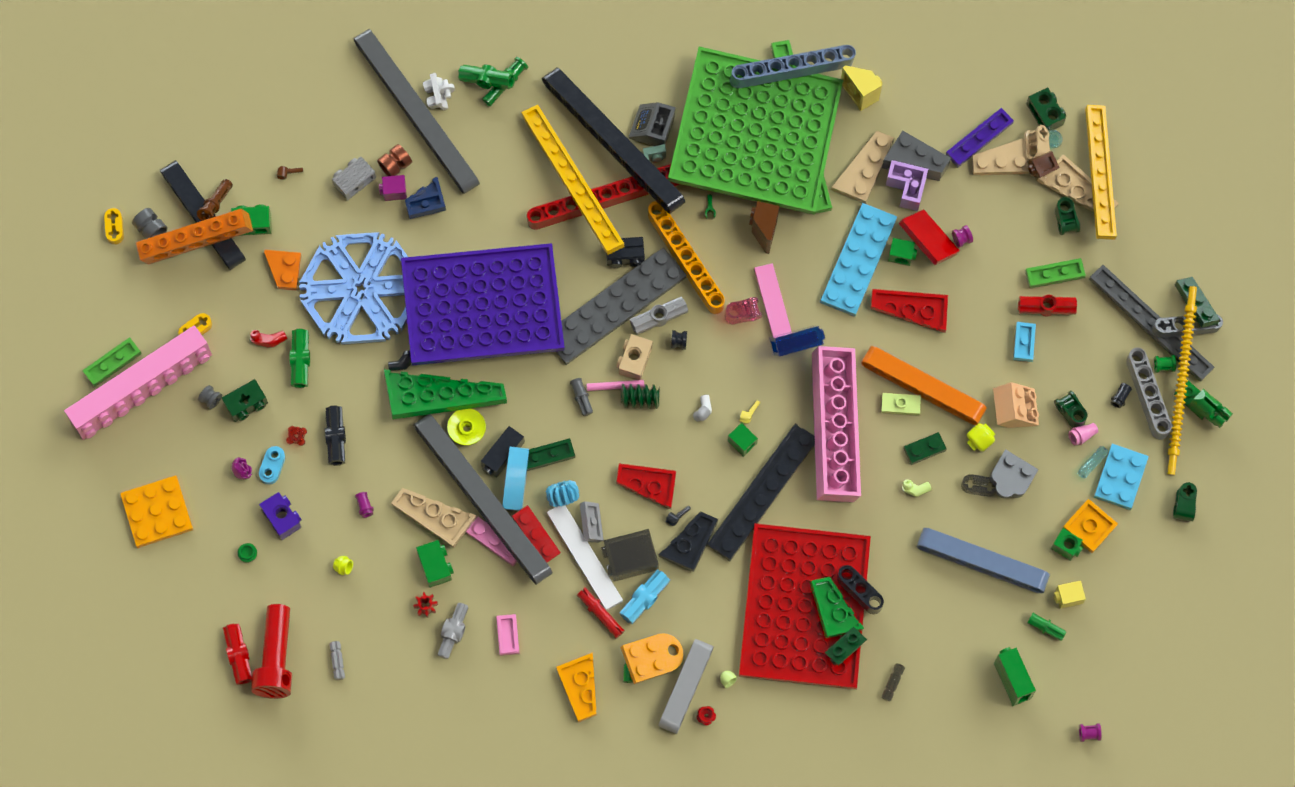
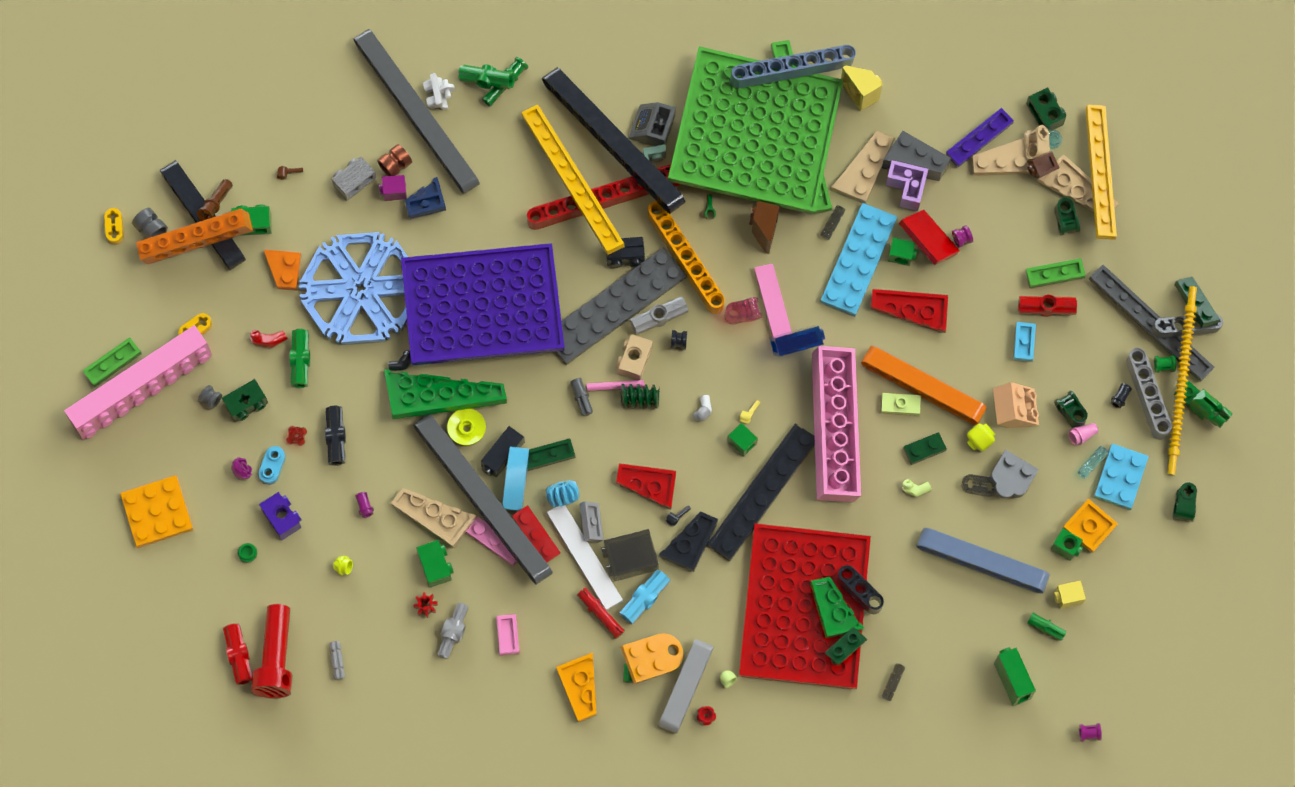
(832, 222): none -> clear smoke axle

